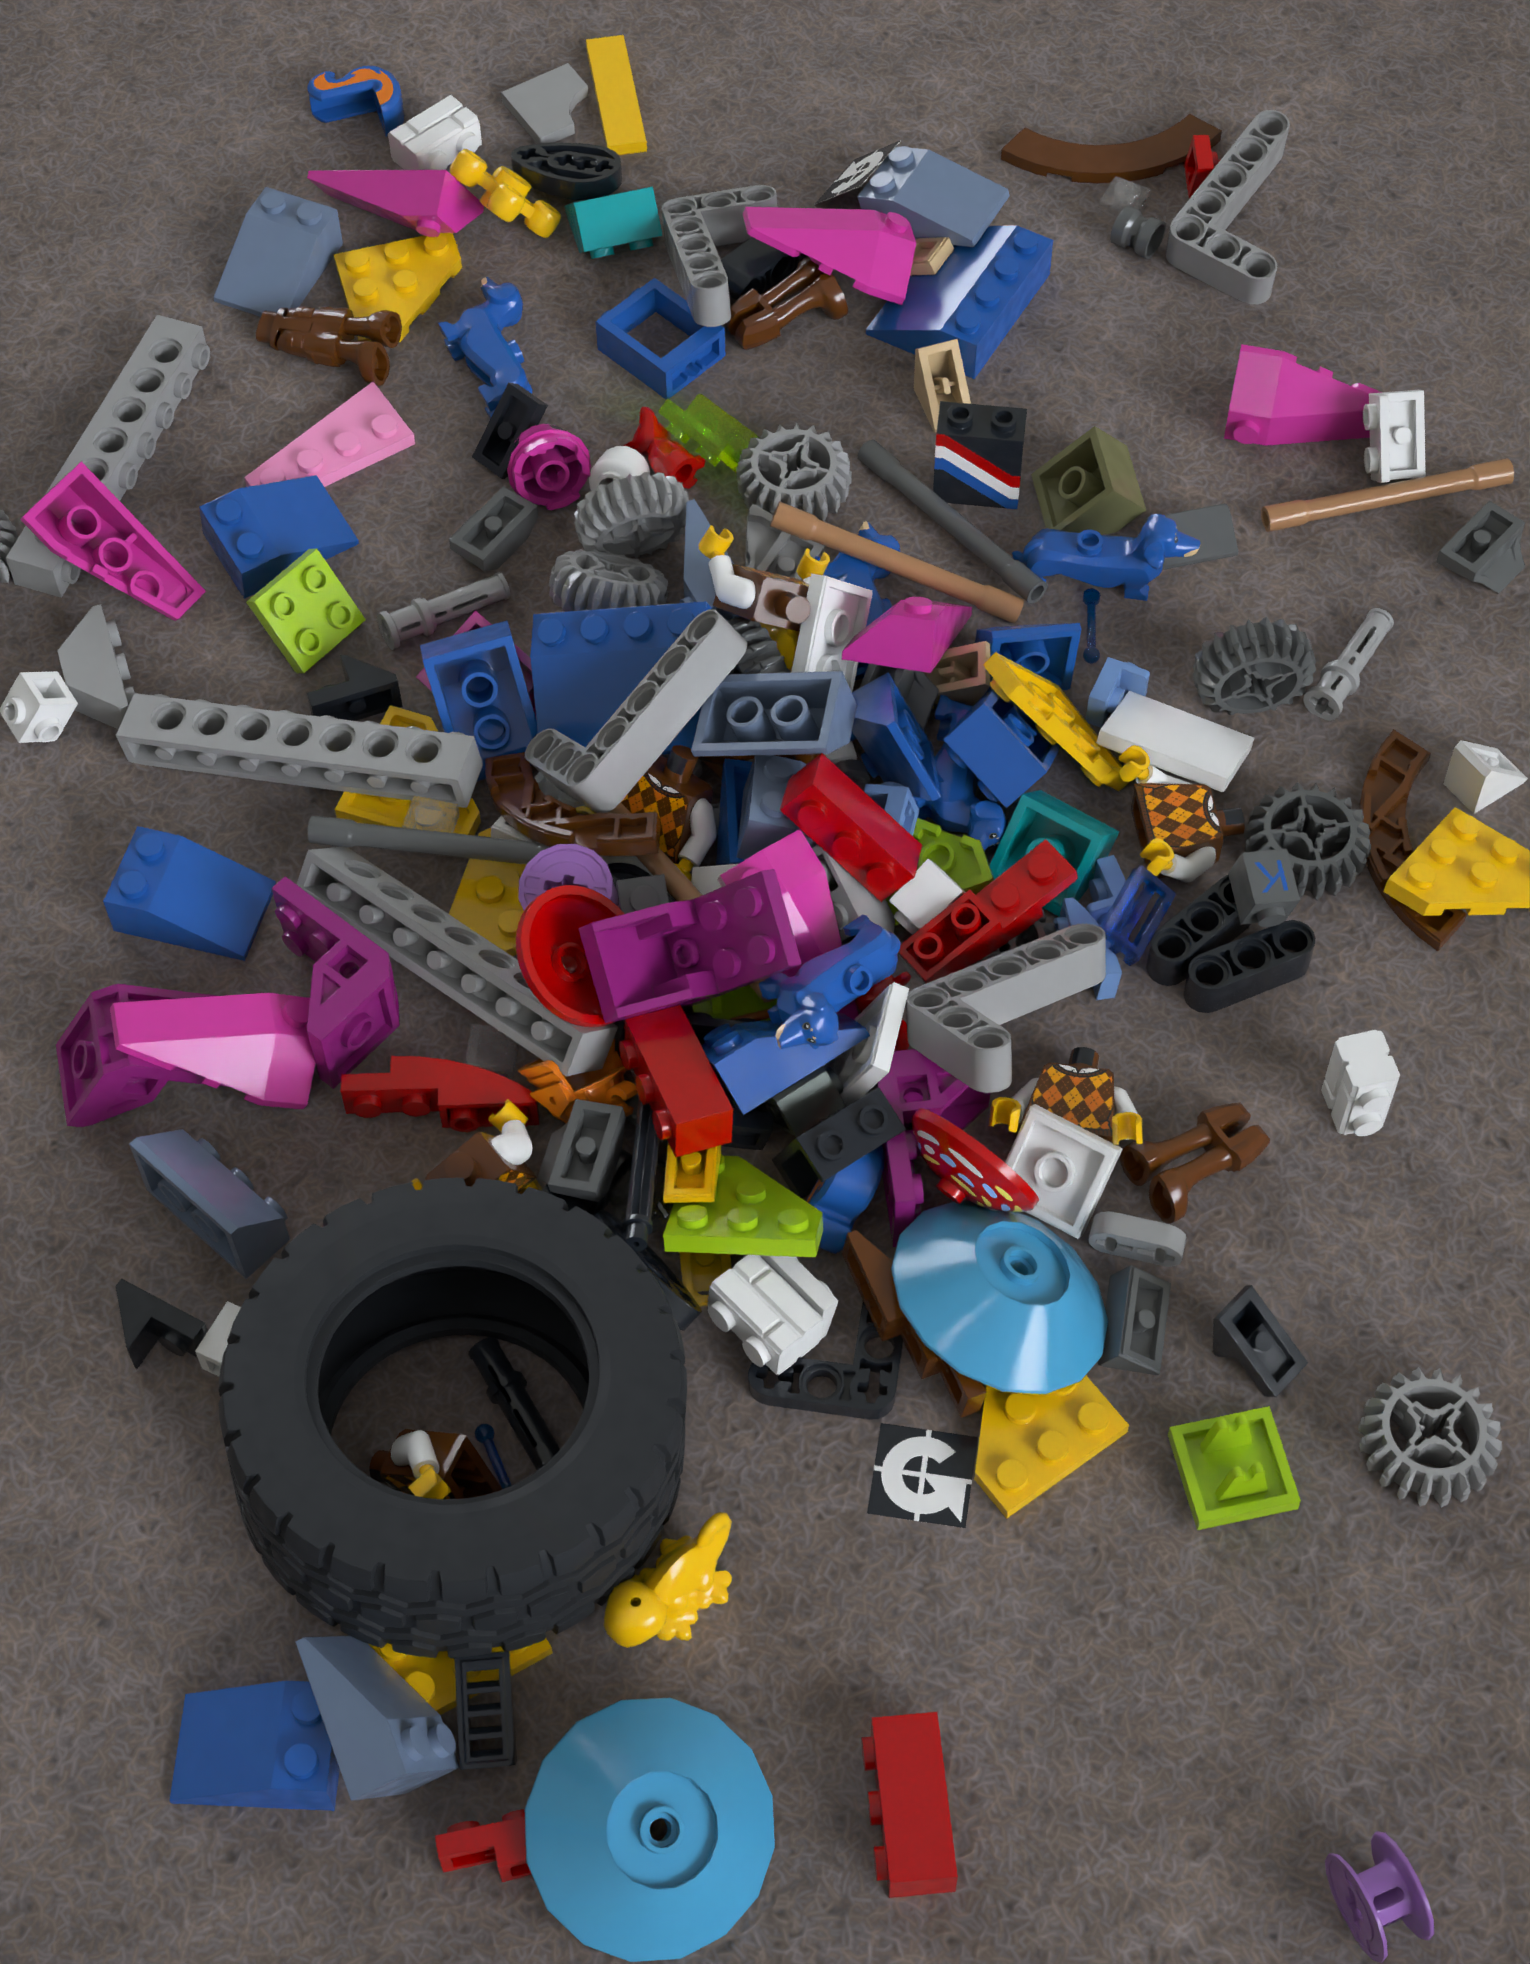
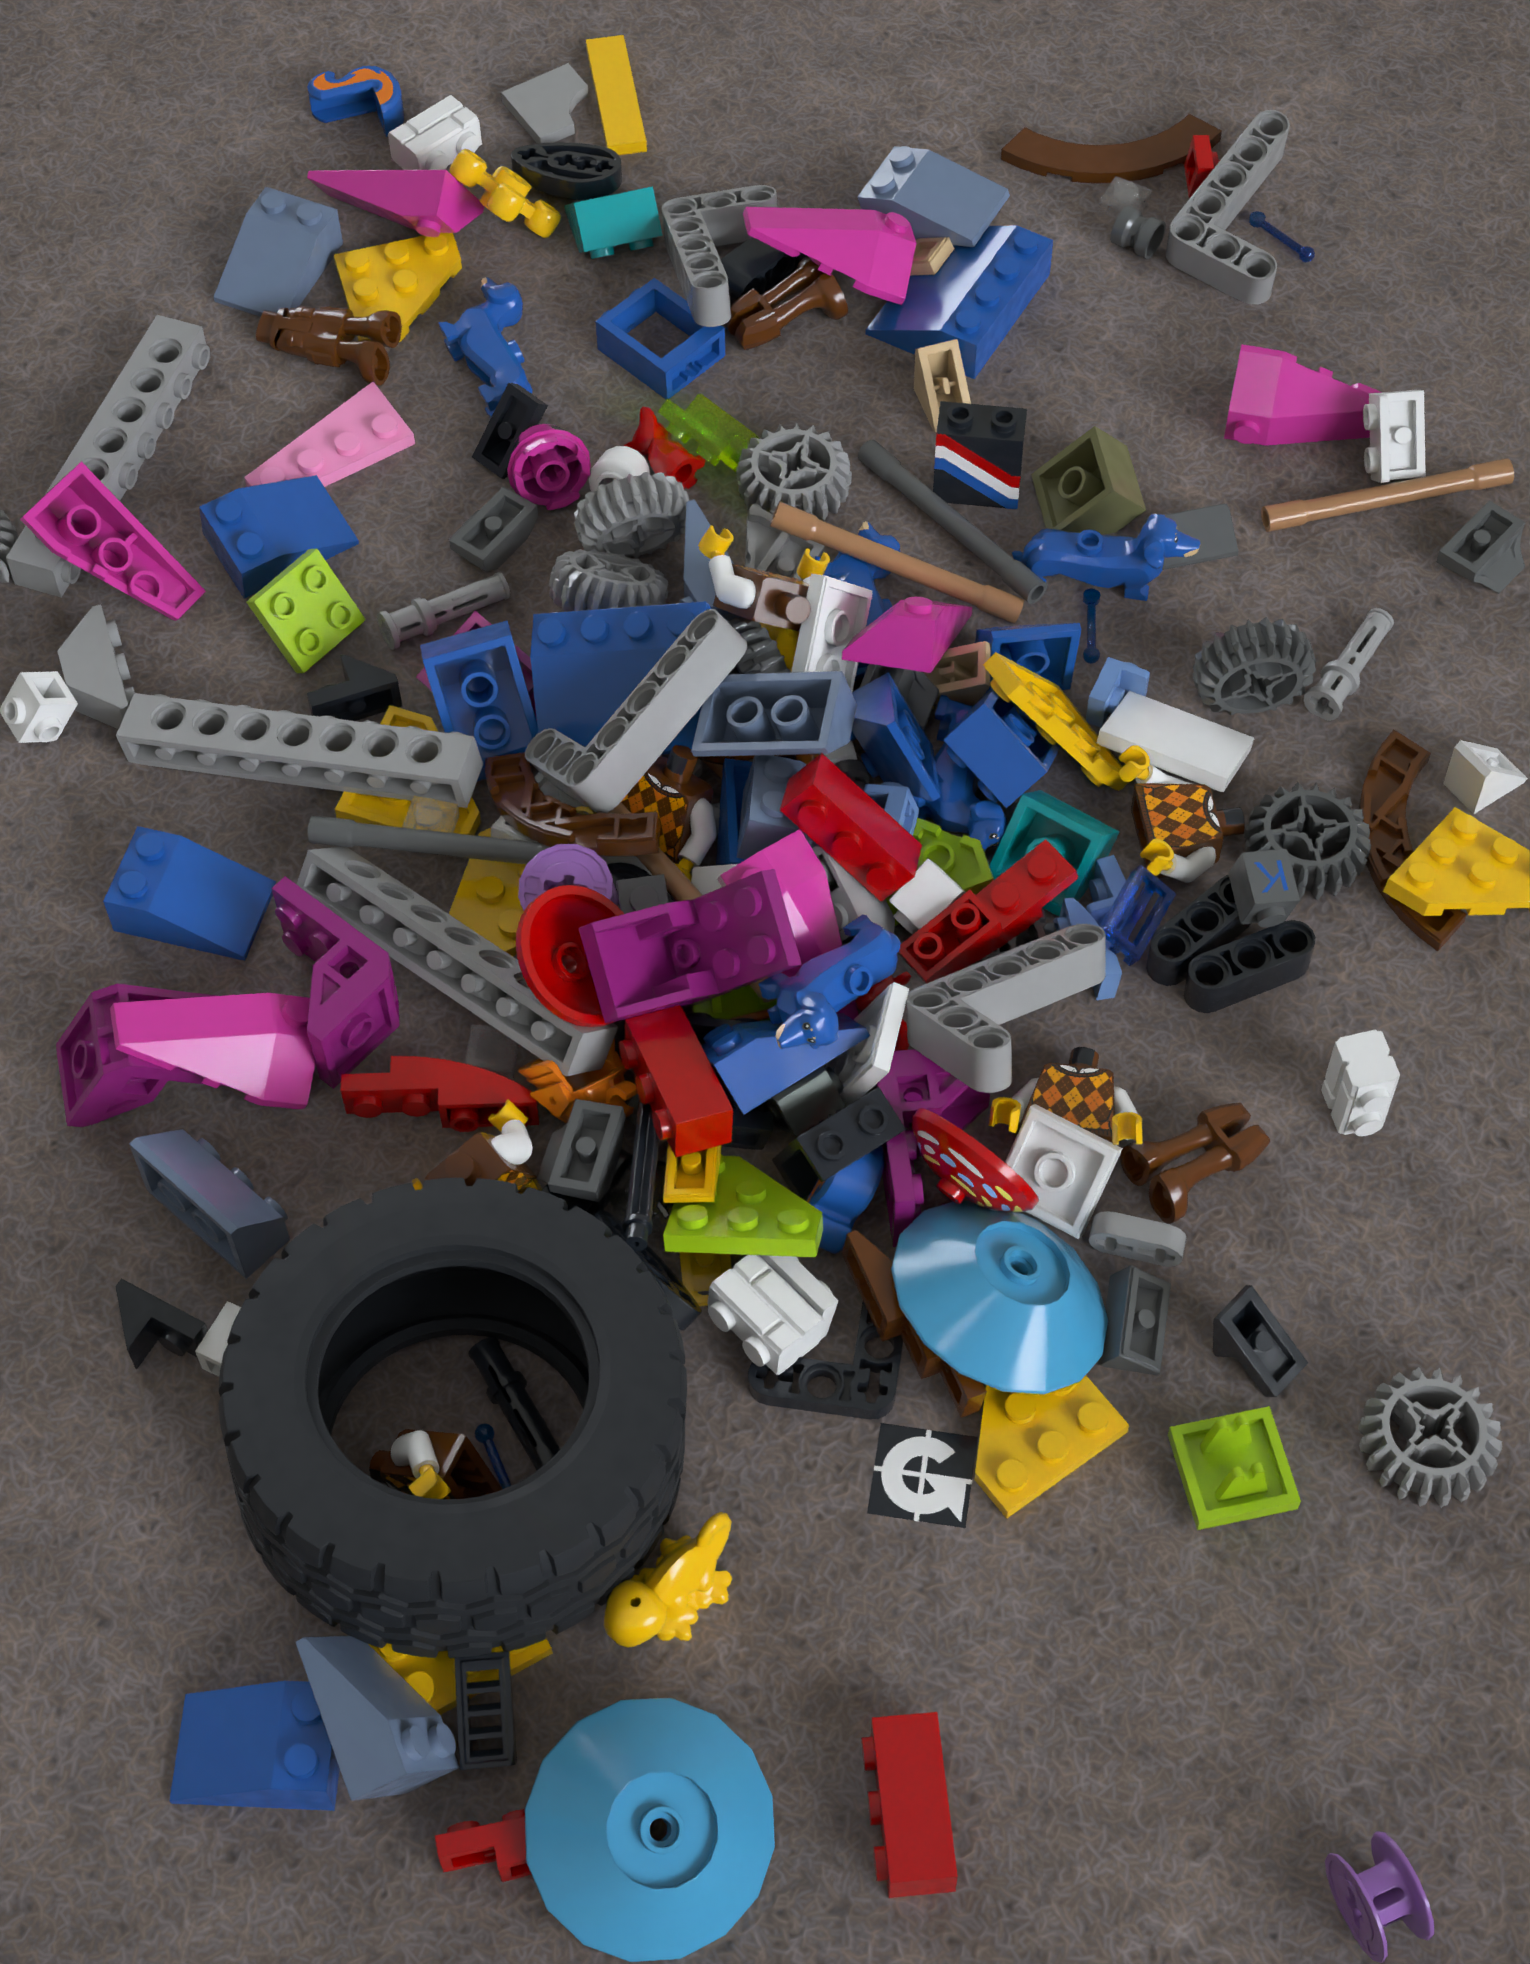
(857, 172): sticker -> none
(1257, 219): none -> clear blue hinge

